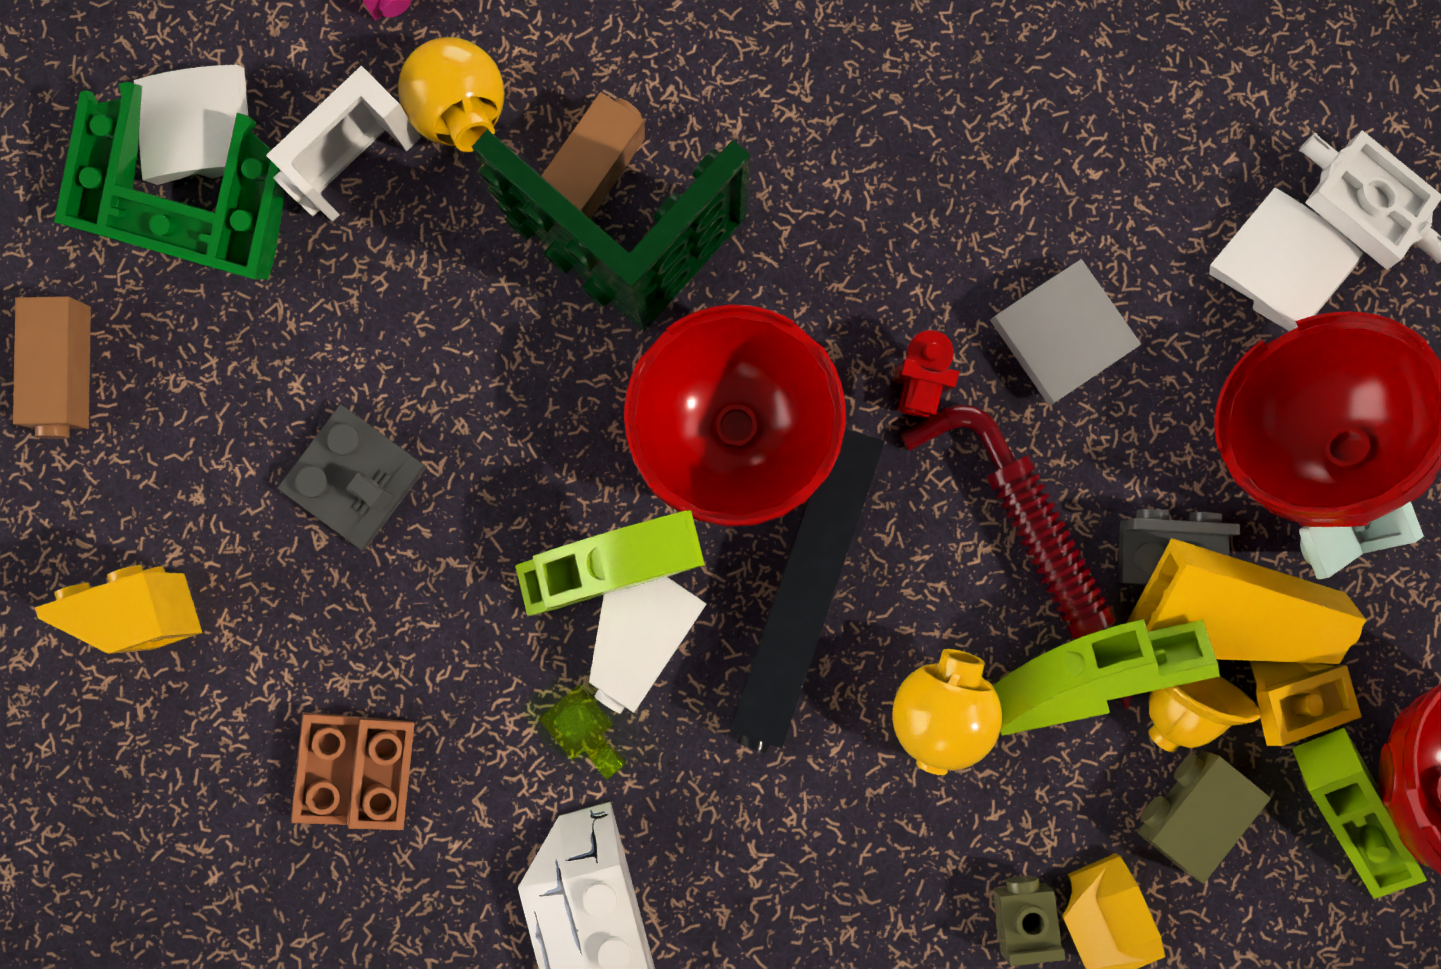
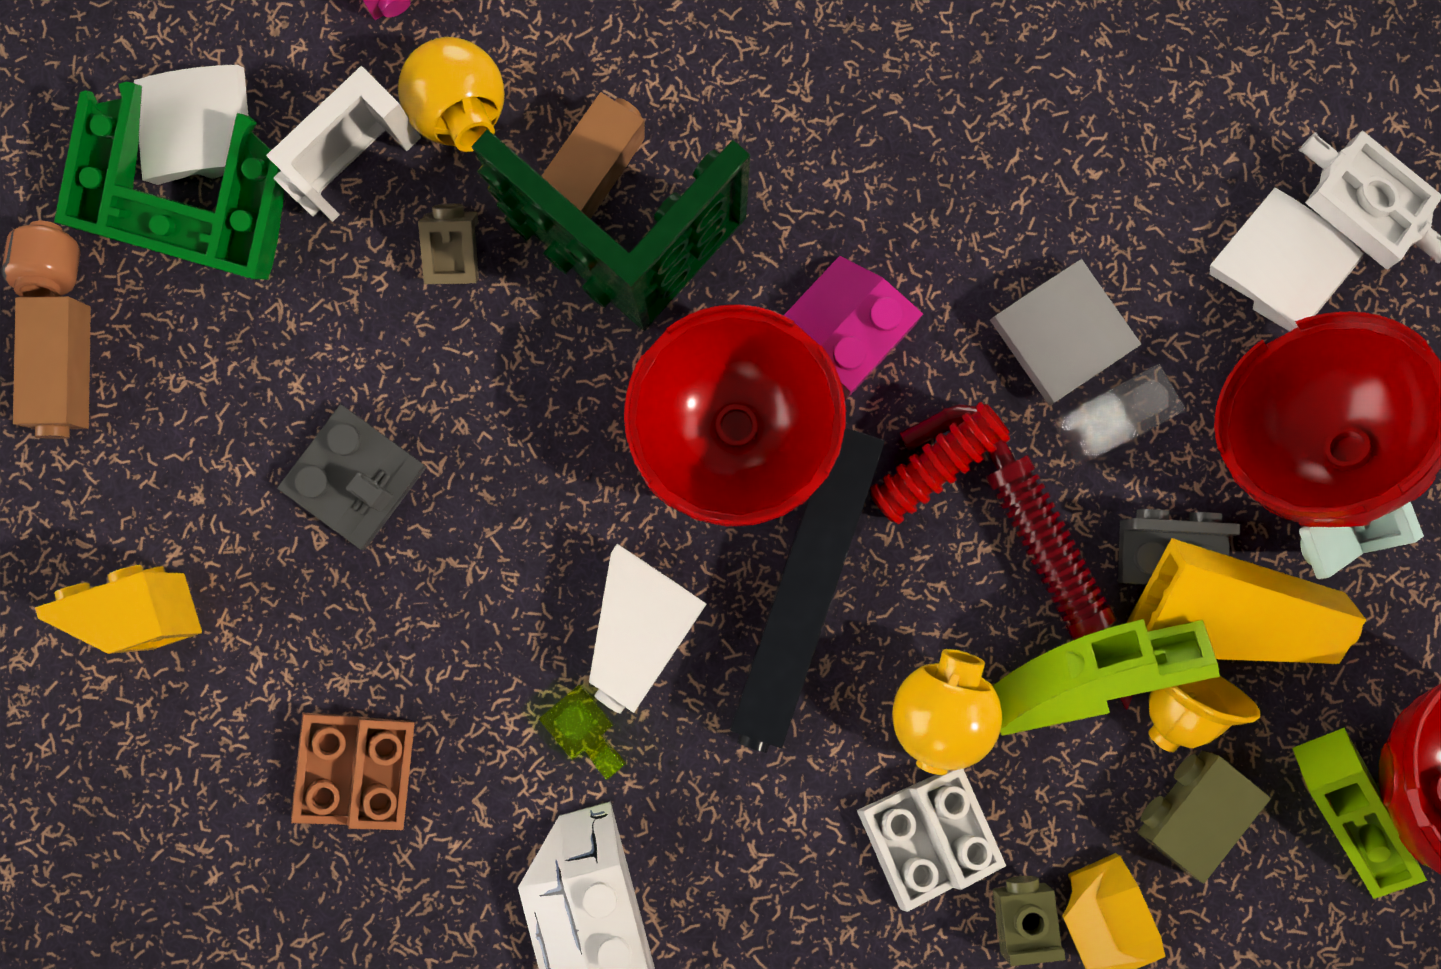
(40, 260): none -> nougat head
(449, 245): none -> dark tan bracket
(610, 562): lime slope -> none
(854, 319): none -> dark pink slope
(925, 374): red hips -> none
(931, 838): none -> white slope
(939, 463): none -> red piece
(1119, 415): none -> clear slope
(1302, 699): yellow slope -> none

